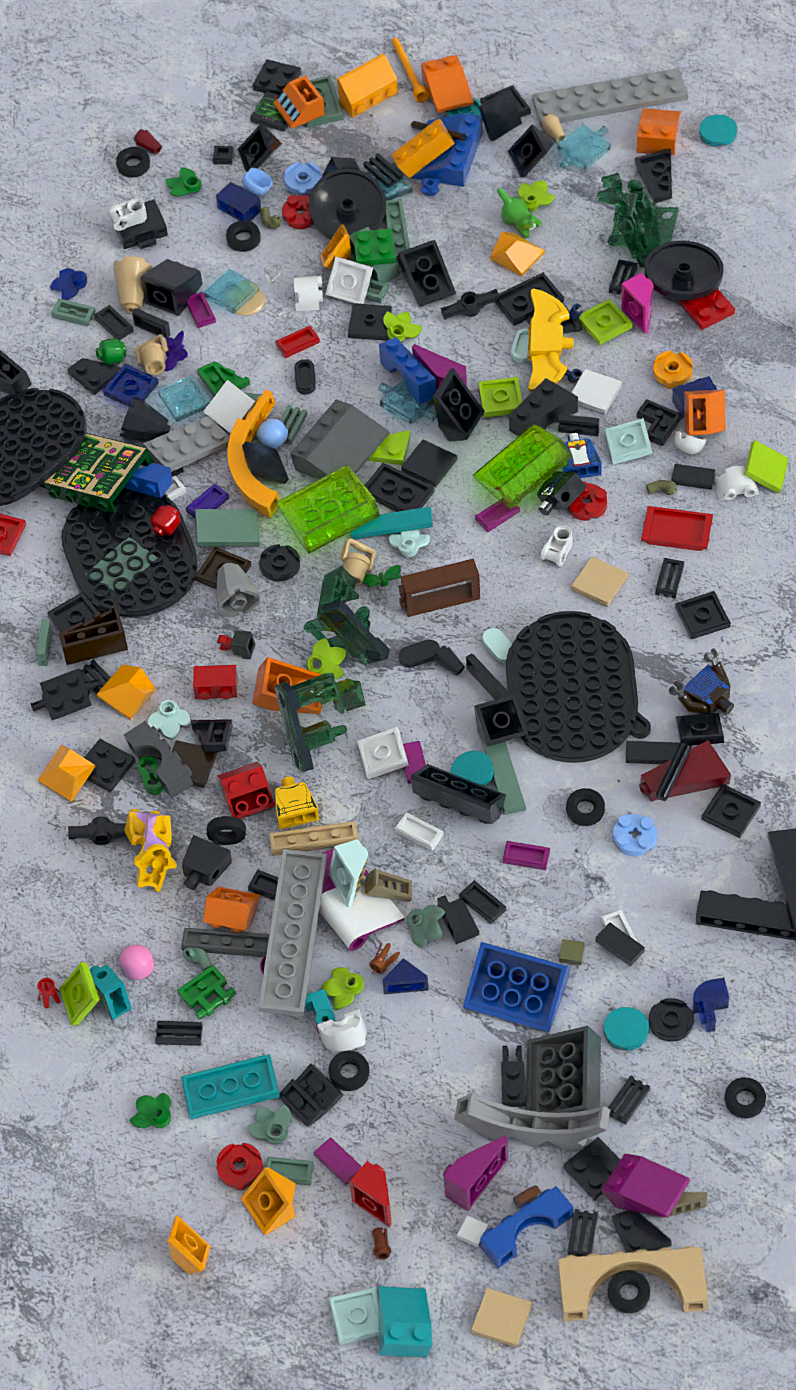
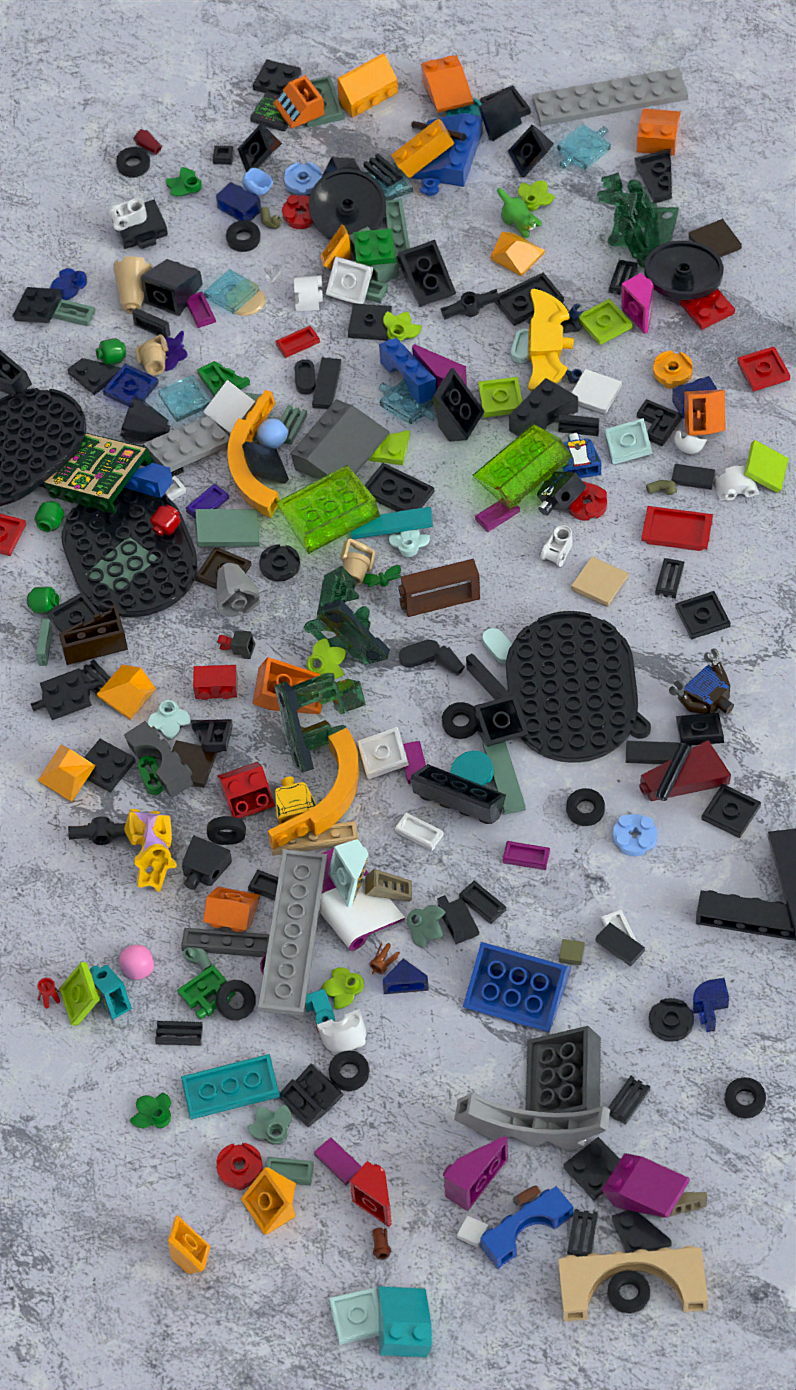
(37, 304): none -> black plate
(42, 599): none -> green head
(49, 516): none -> green head
(113, 322): black tile -> none
(225, 1009): none -> black tyre
(326, 383): none -> black tile
(334, 804): none -> light orange arch
(420, 92): light orange piece -> none
(429, 463): black tile -> none
(459, 732): none -> black tyre
(501, 1317): tan tile -> none
(513, 1079): black hinge -> none
(553, 127): tan cone -> none
(626, 1028): teal tile -> none
(717, 237): none -> dark brown tile
(718, 130): teal tile -> none
(763, 368): none -> red plate

